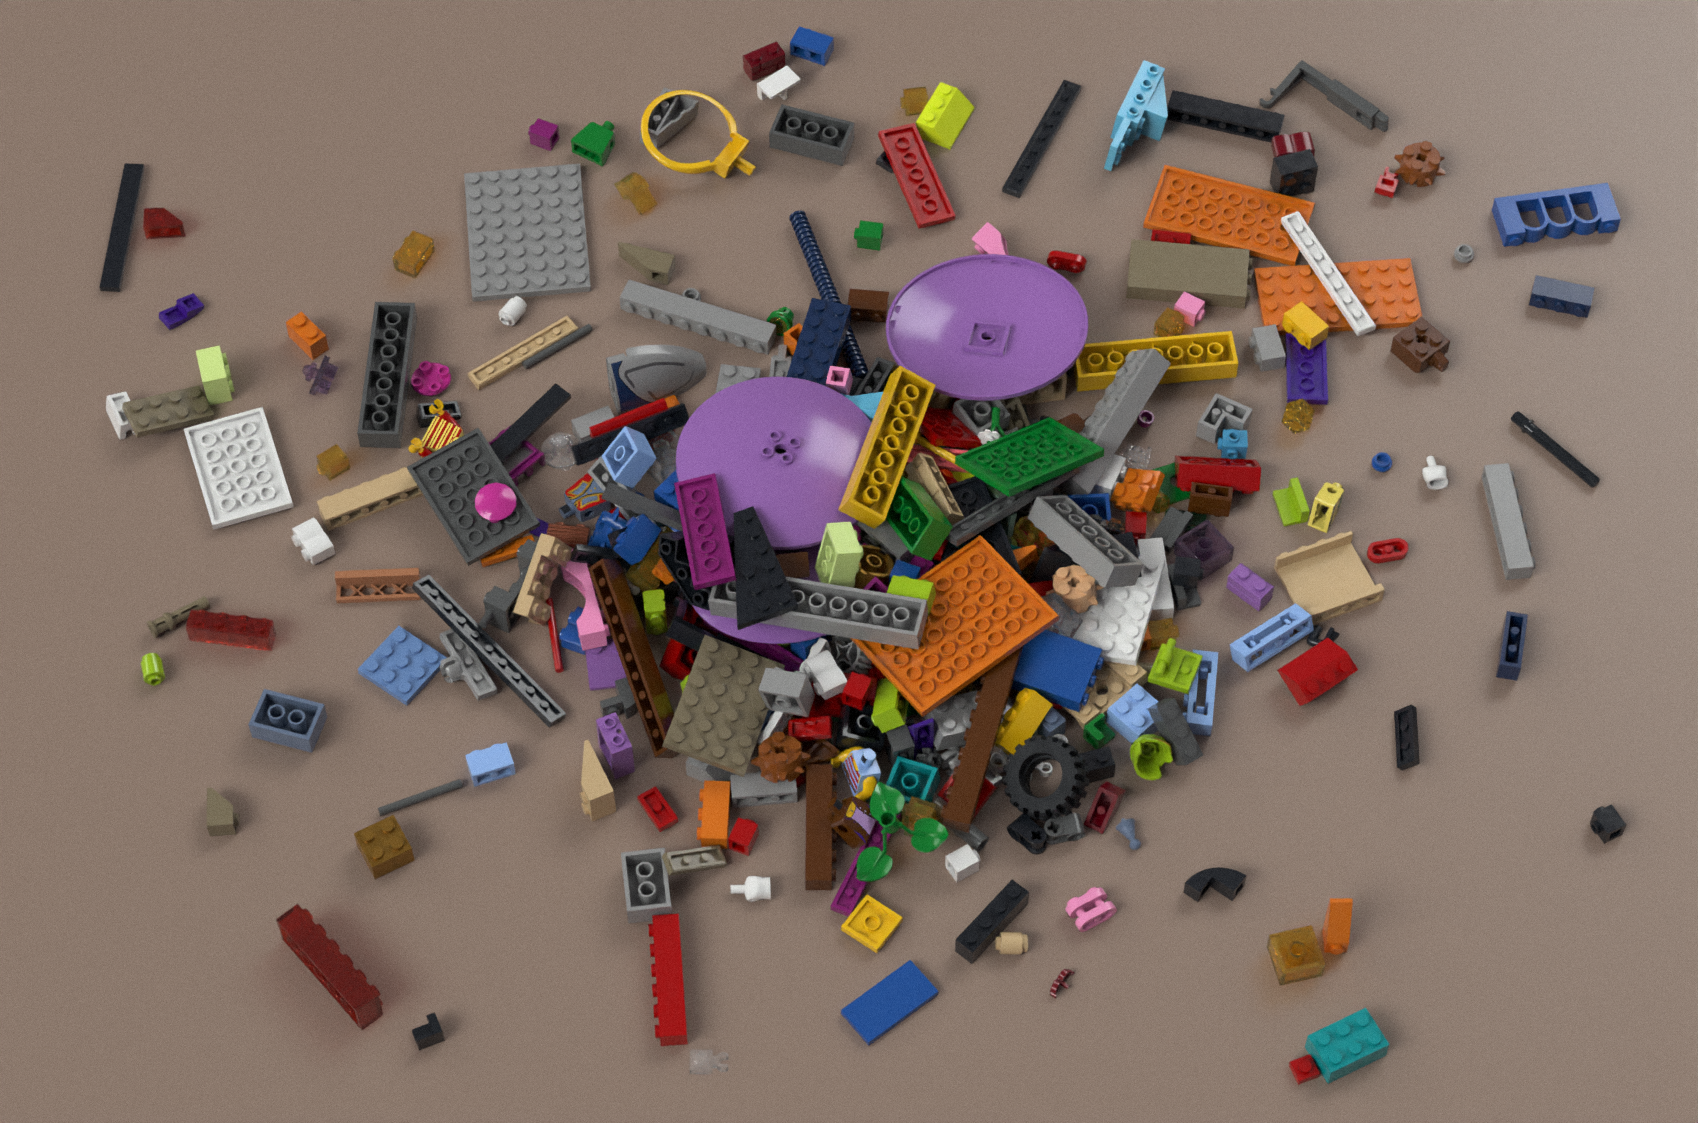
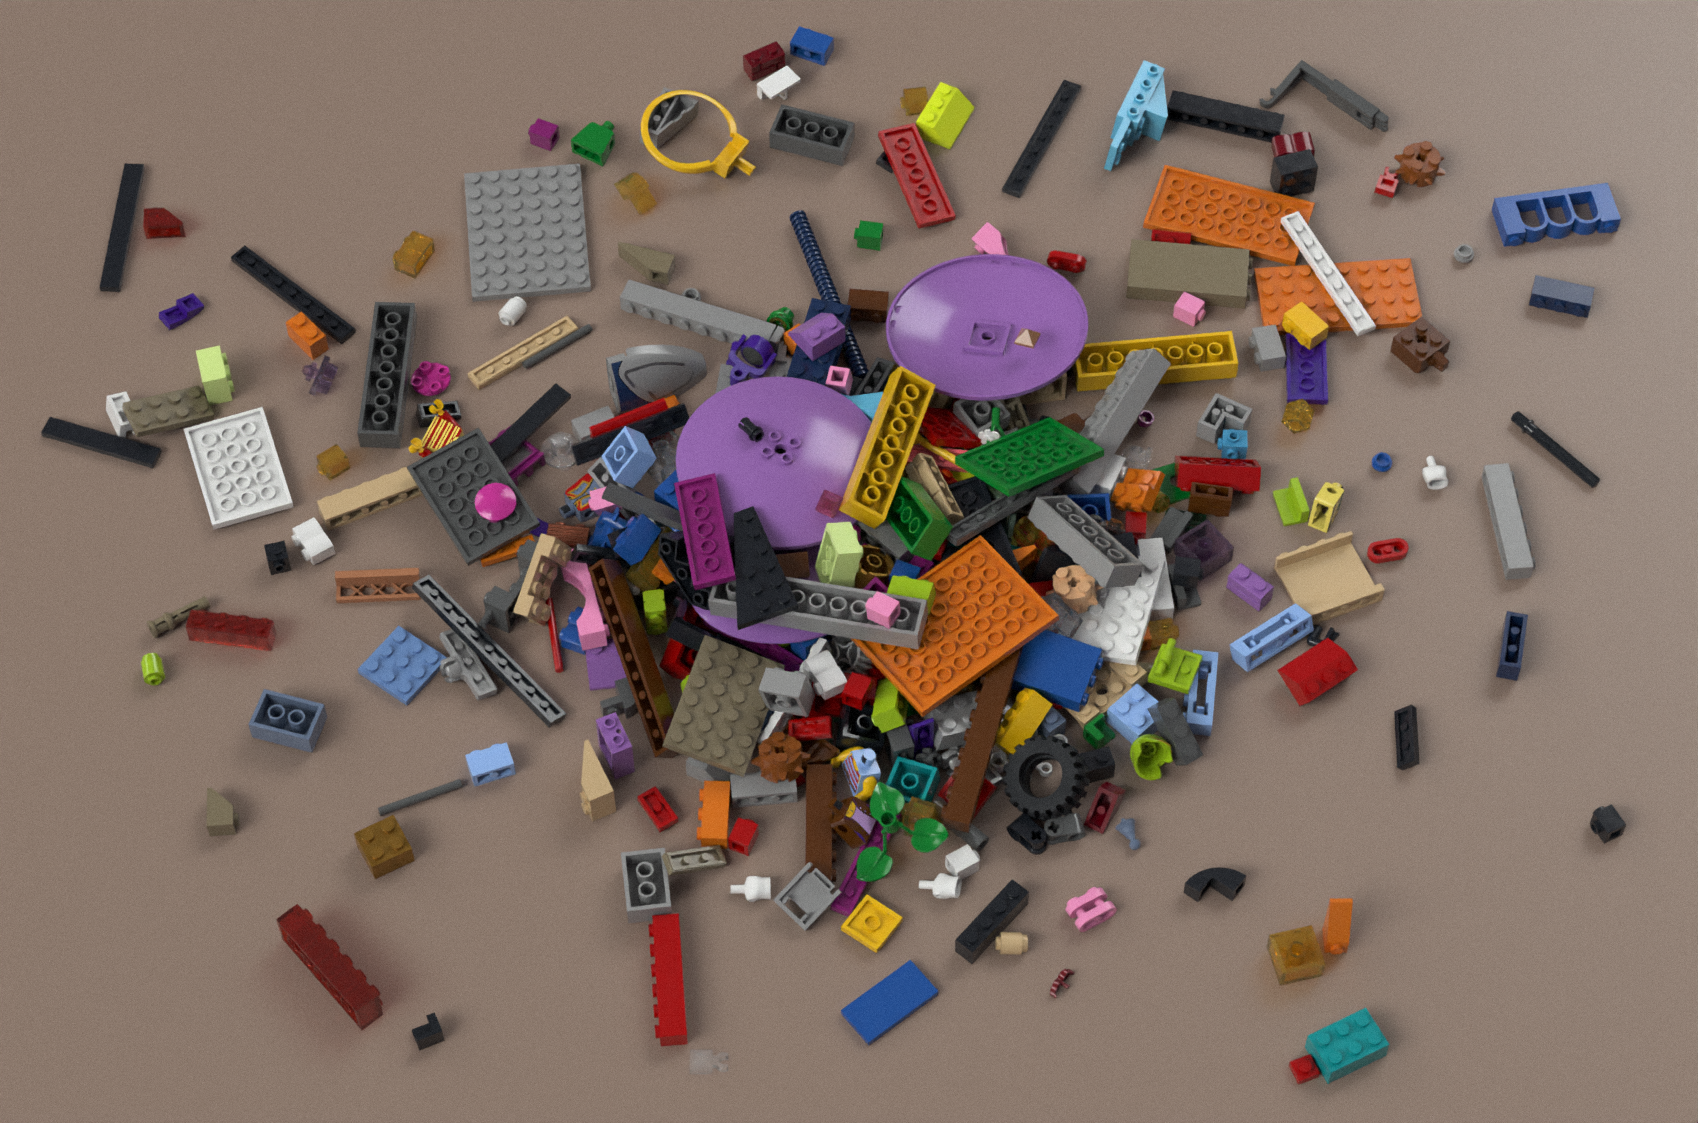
(101, 442): none -> black tile
(277, 557): none -> black brick
(293, 294): none -> black tile
(598, 504): none -> bright pink brick
(754, 432): none -> black pin
(756, 352): none -> dark purple piece
(777, 338): none -> light grey tile
(810, 893): none -> light grey container
(819, 335): none -> medium lavender slope
(829, 503): none -> clear pink slope
(883, 609): none -> bright pink brick
(943, 886): none -> white piece
(1027, 338): none -> slope
(1169, 323): clear yellow brick -> none

